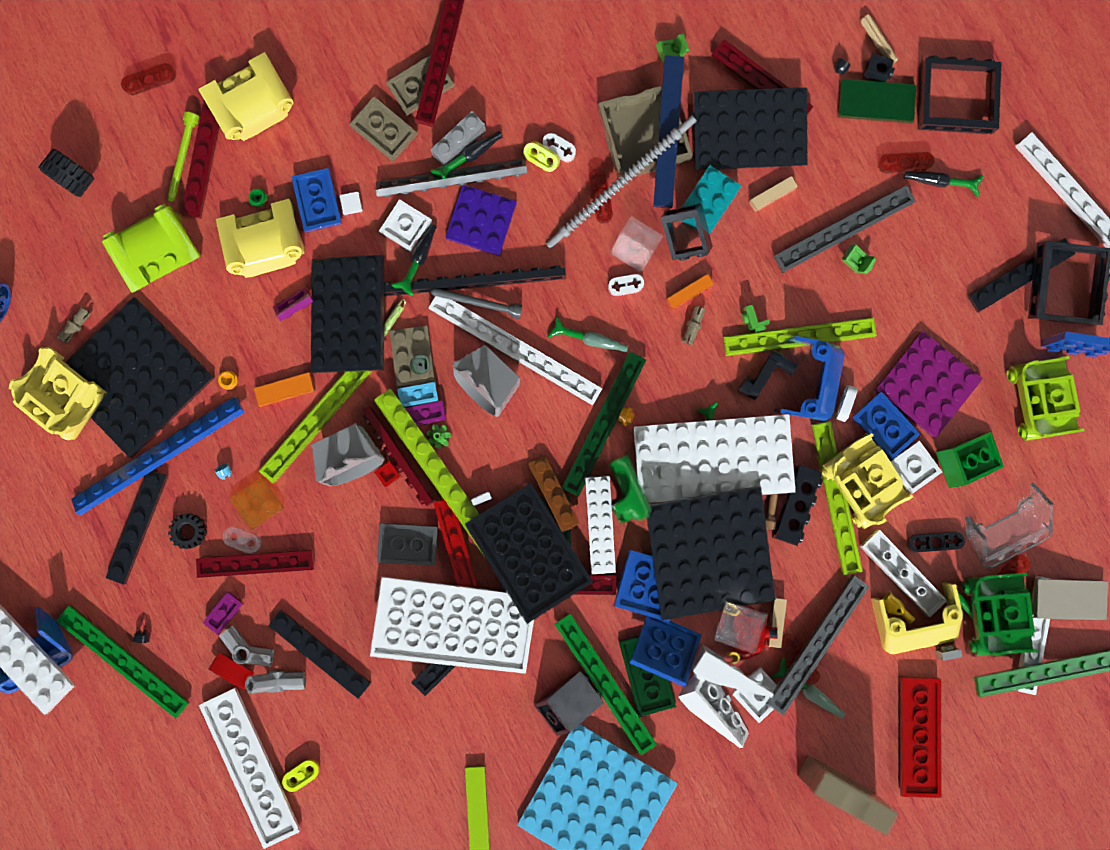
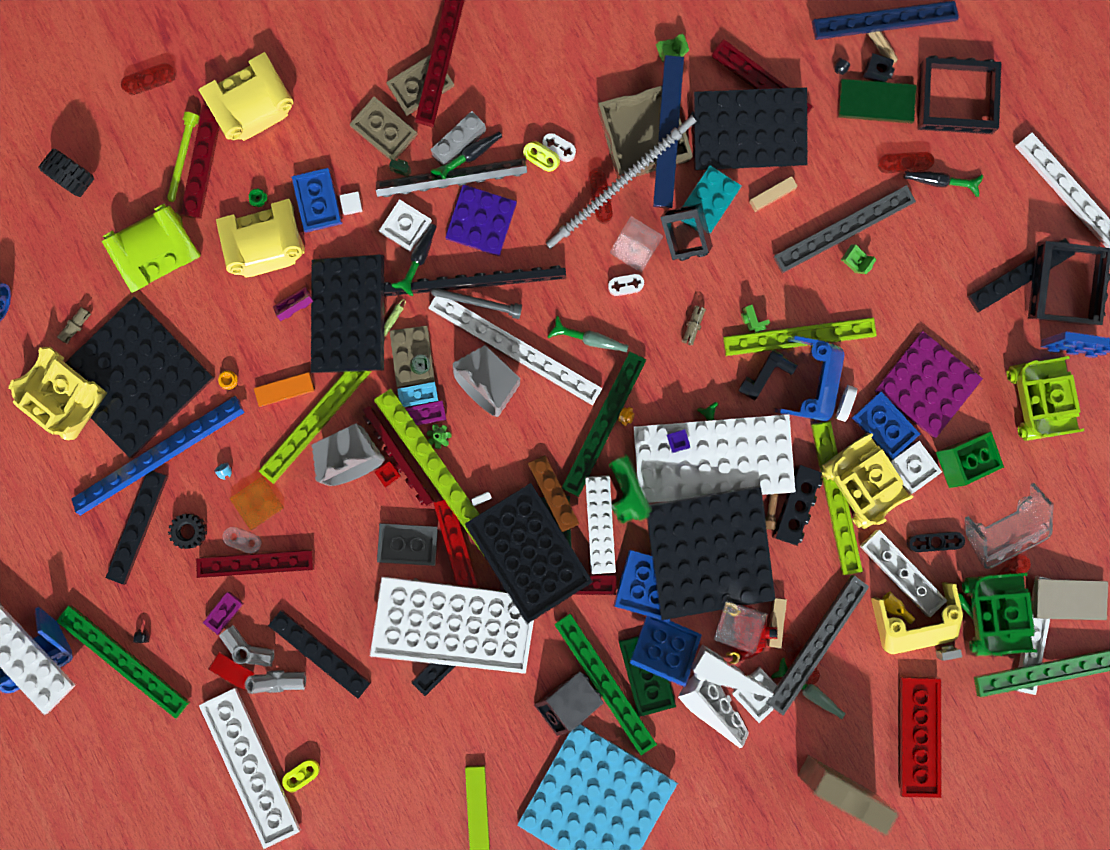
(400, 167): none -> clear green plate
(678, 441): none -> dark purple plate
(690, 291): orange piece -> none
(885, 20): none -> dark blue tile

